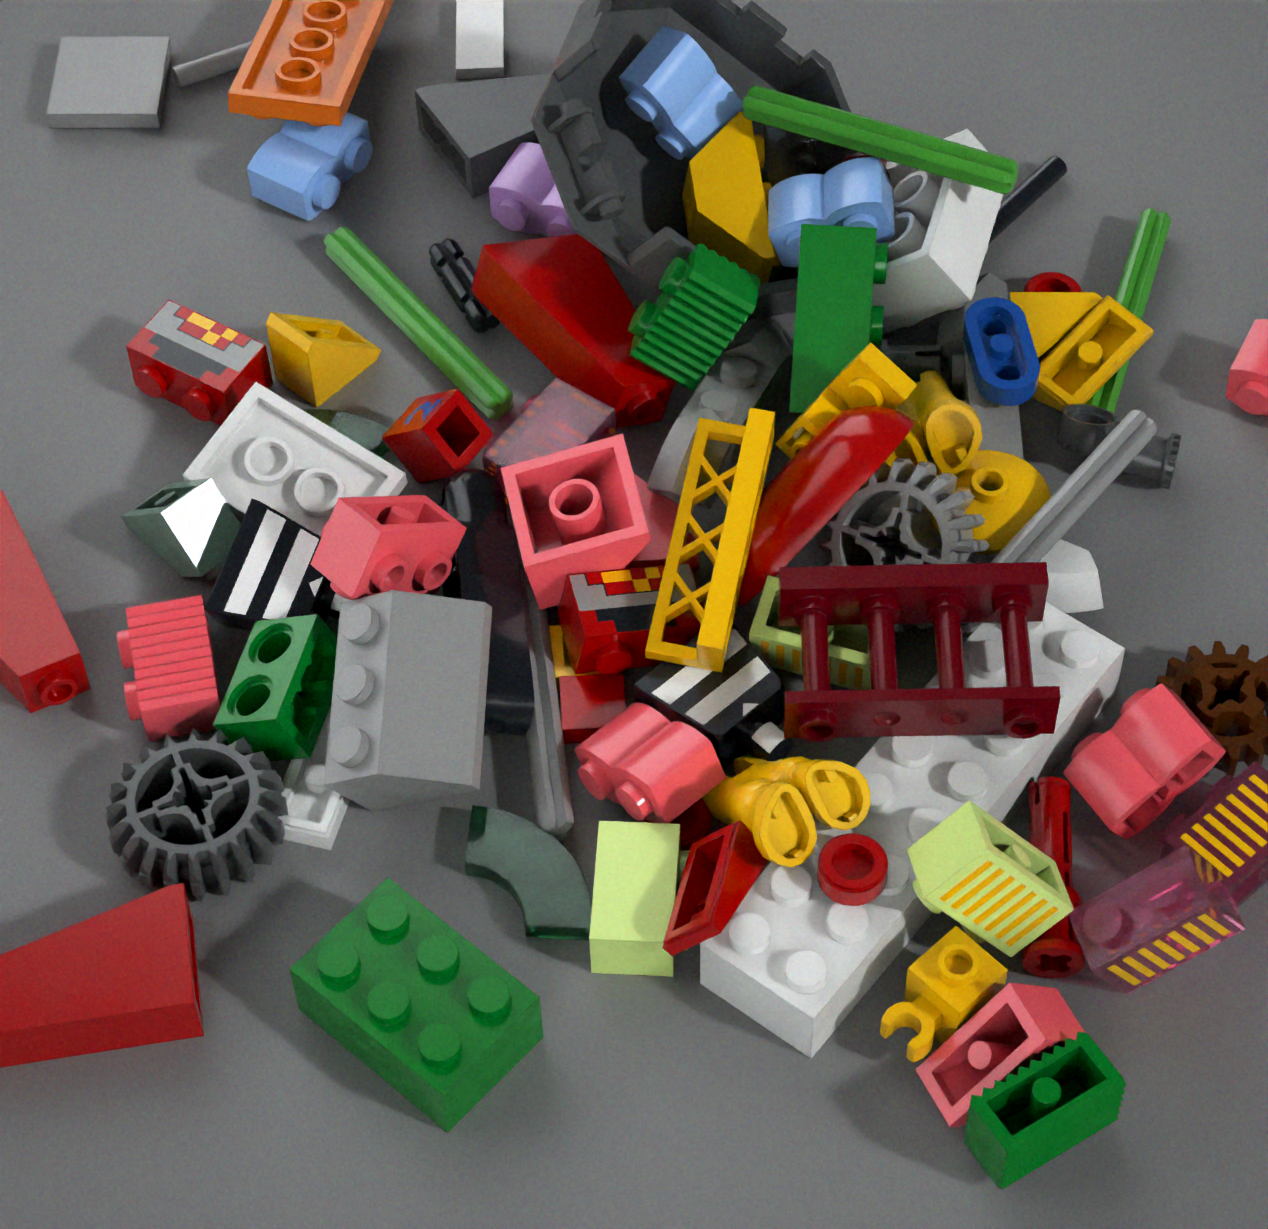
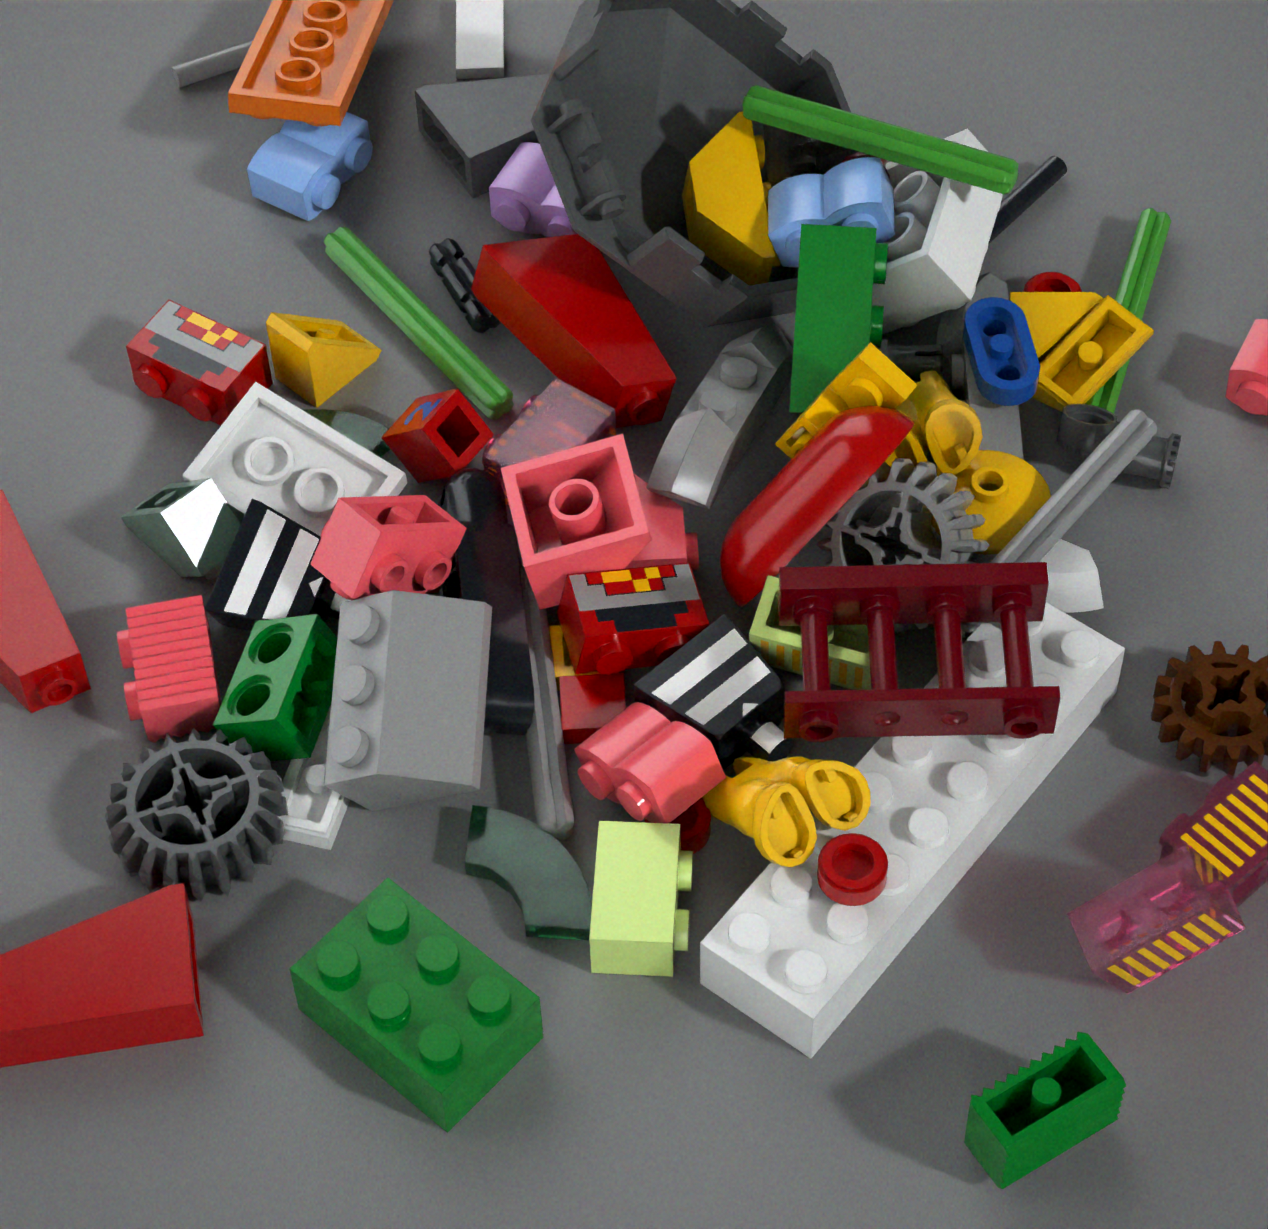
(109, 82): light grey tile -> none
(679, 92): light blue brick -> none
(694, 316): green brick -> none
(713, 886): red slope -> none
(734, 544): yellow fence -> none
(944, 991): yellow brick -> none
(988, 880): yellowish green brick -> none
(996, 1041): coral slope -> none
(1056, 950): red pin -> none
(1142, 760): coral brick -> none

